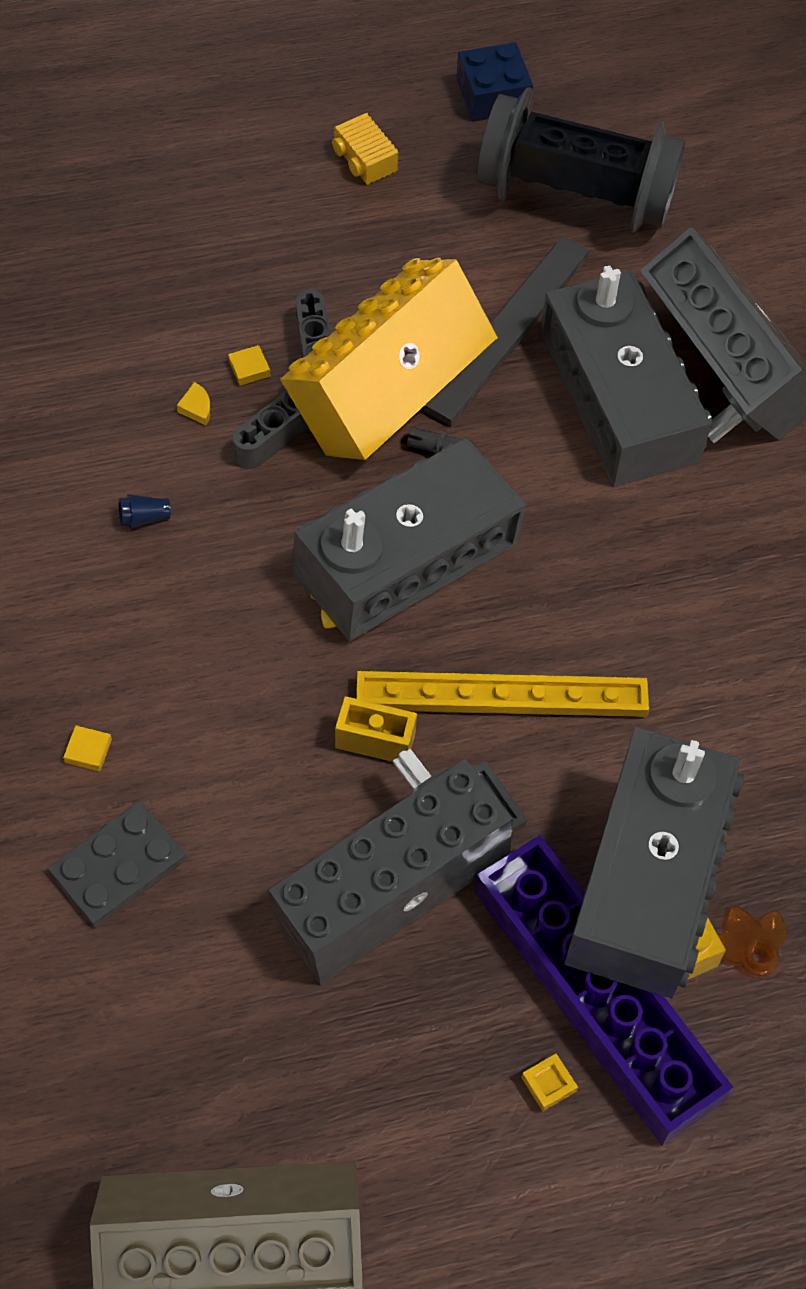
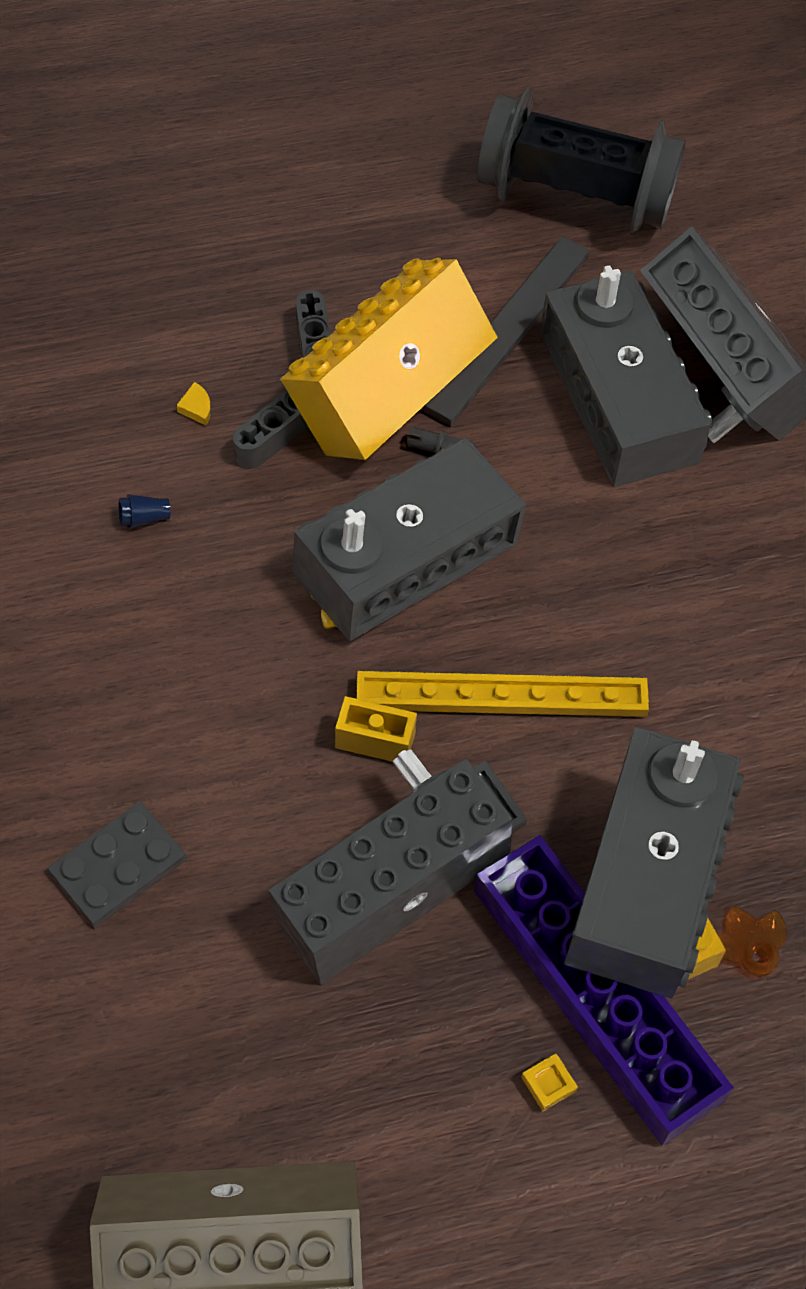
(87, 748): yellow tile -> none
(249, 365): yellow tile -> none
(365, 148): yellow brick -> none
(490, 72): dark blue brick -> none

